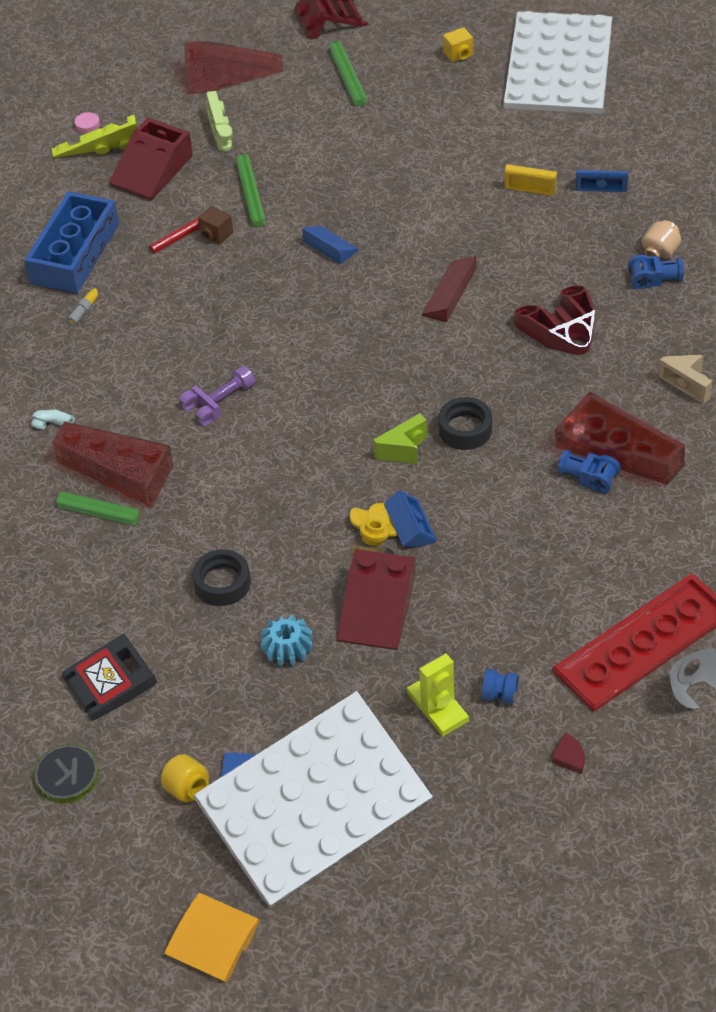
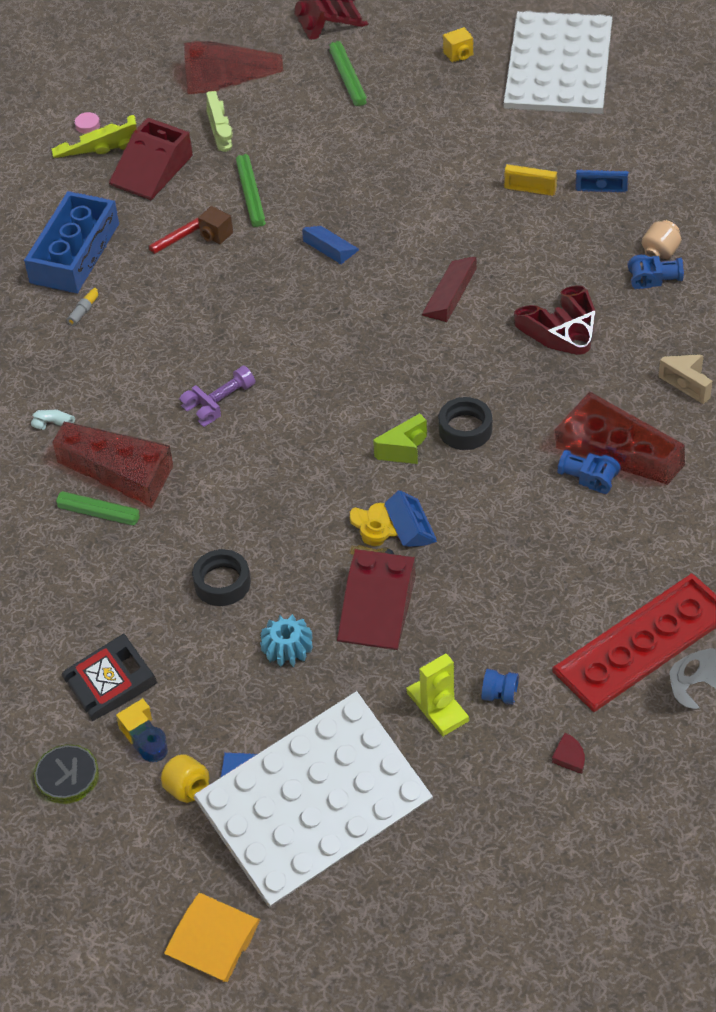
(141, 733): none -> leg

